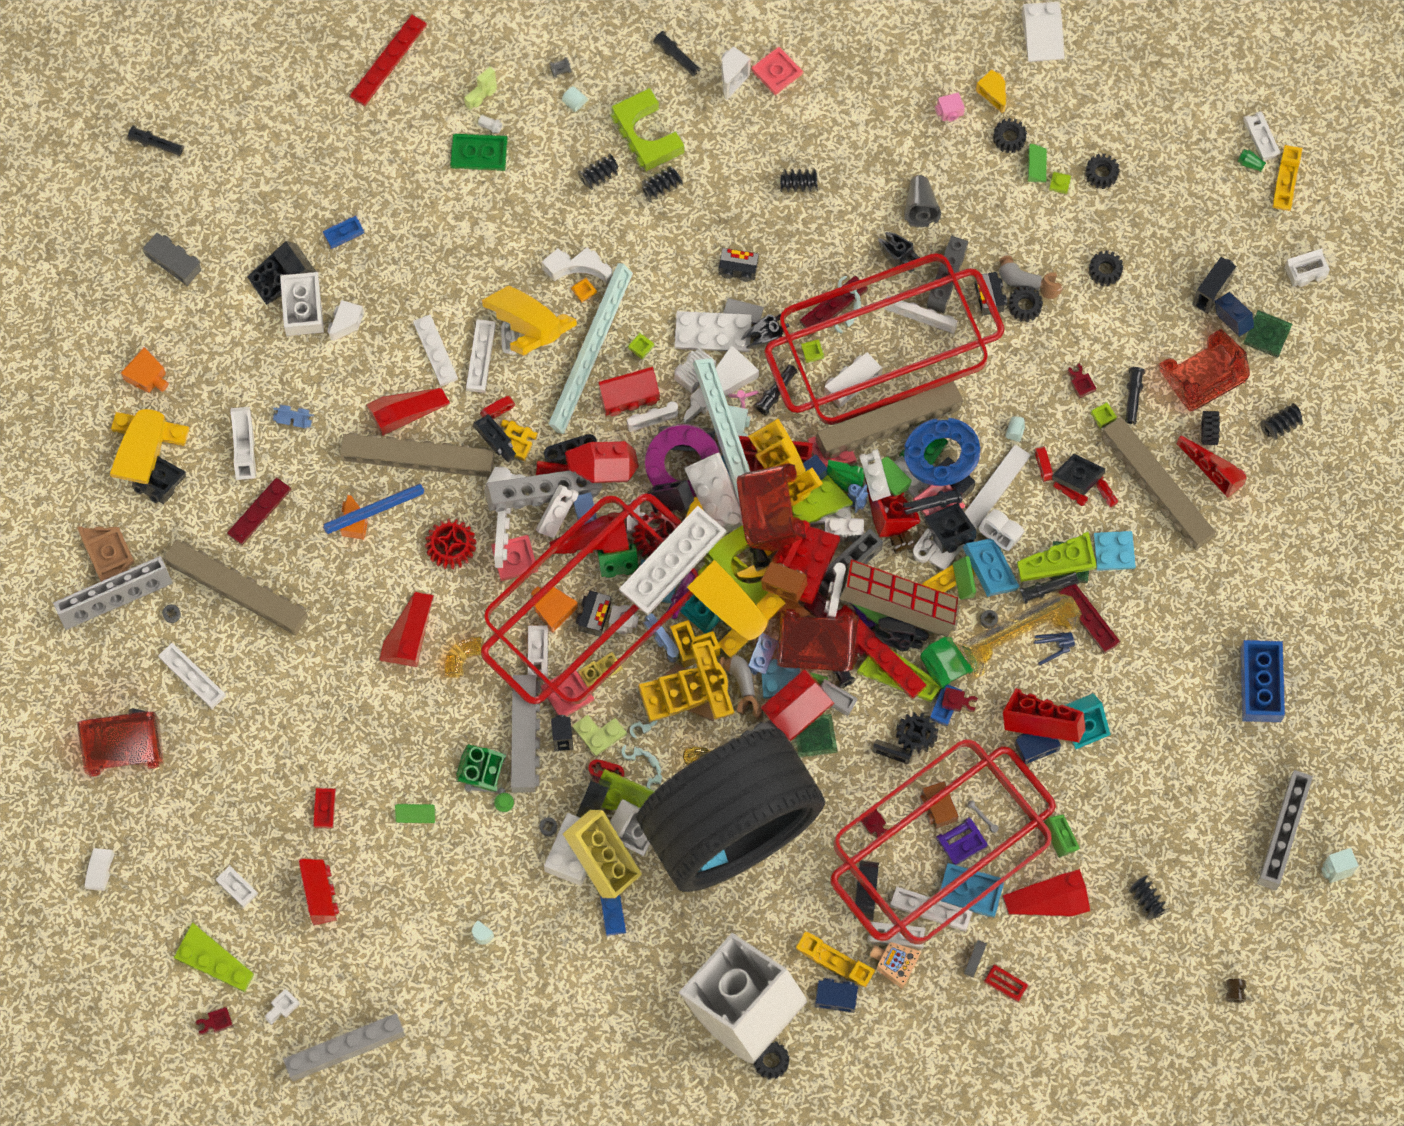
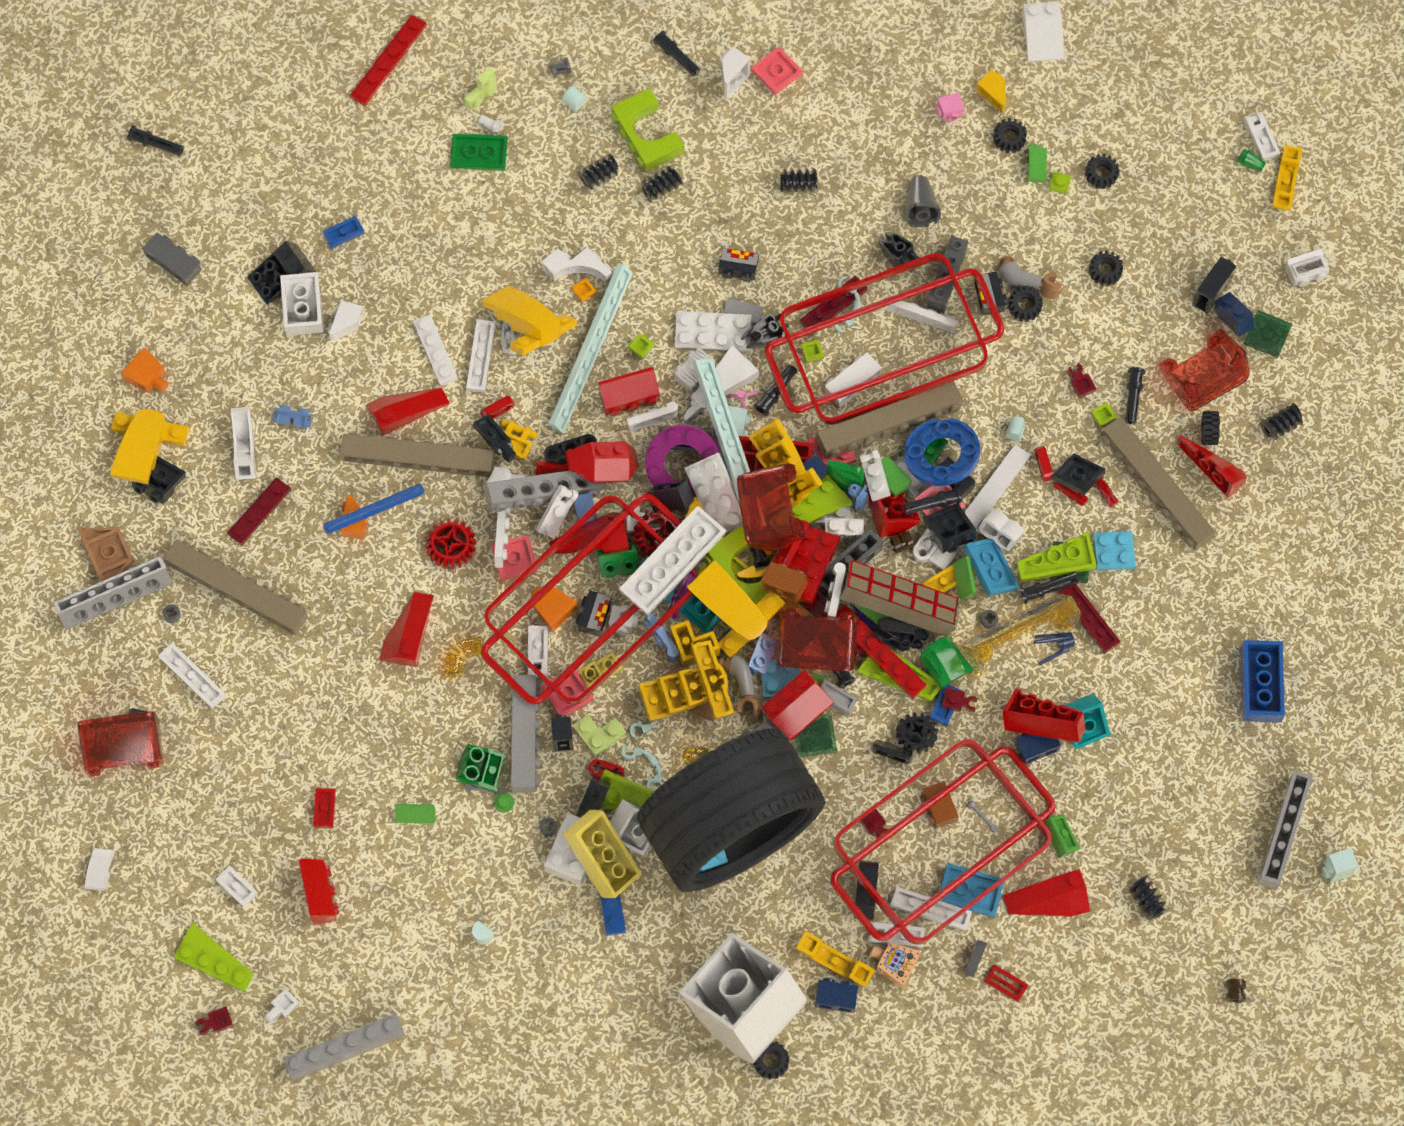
(964, 847): dark purple plate -> none

